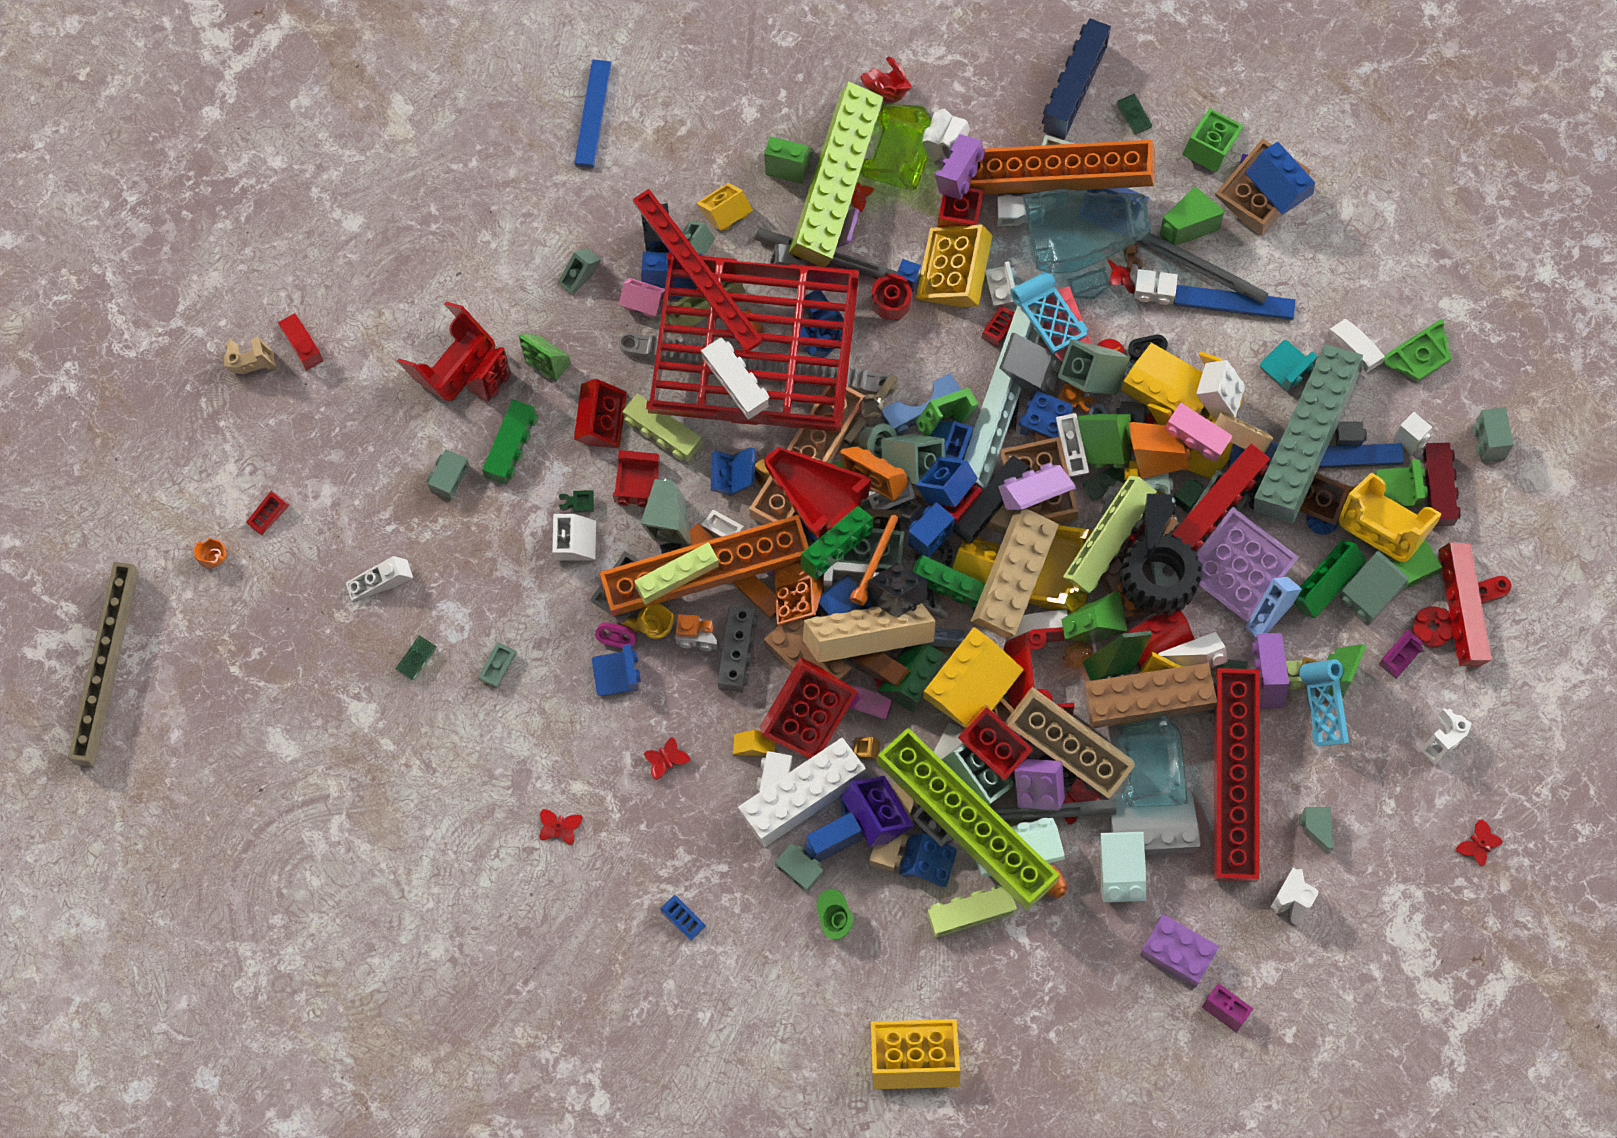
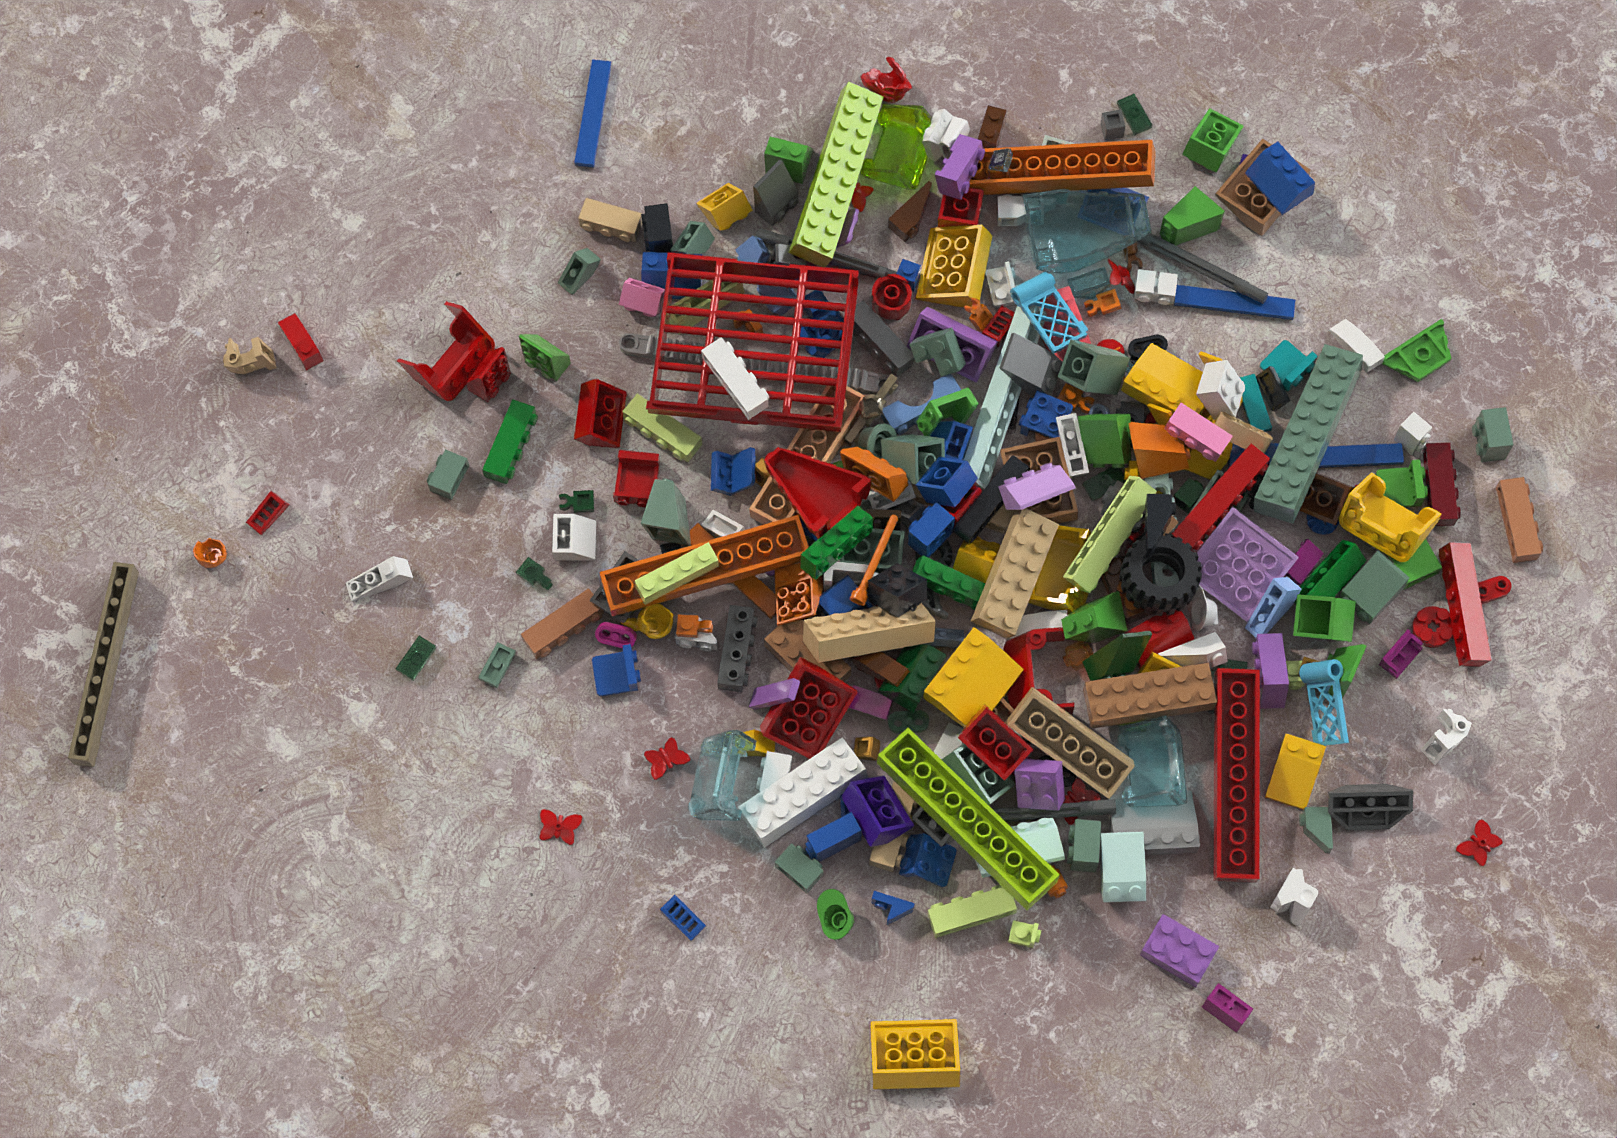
(533, 572): none -> clear green plate
(561, 624): none -> nougat brick
(610, 220): none -> tan brick
(697, 271): red plate -> none
(716, 776): none -> clear light blue windscreen
(756, 251): none -> medium blue arch
(774, 694): none -> medium lavender tile
(775, 194): none -> dark grey slope
(881, 341): none -> dark grey brick
(897, 906): none -> blue slope
(908, 217): none -> reddish brown slope
(908, 720): none -> clear green plate
(942, 347): none -> sand green brick
(975, 346): none -> medium lavender slope
(980, 314): none -> orange plate
(992, 127): none -> reddish brown brick
(1001, 160): none -> slope
(1024, 934): none -> yellowish green bracket
(1076, 79): dark blue brick -> none
(1085, 846): none -> sand green brick
(1106, 302): none -> orange plate
(1113, 125): none -> dark grey panel
(1202, 611): none -> white piece
(1254, 404): none -> teal tile
(1272, 388): none -> black plate
(1295, 771): none -> yellow slope
(1308, 557): none -> magenta hinge
(1324, 618): none -> bright green slope
(1350, 433): dark grey brick -> none
(1369, 805): none -> dark grey wedge
(1519, 520): none -> nougat brick

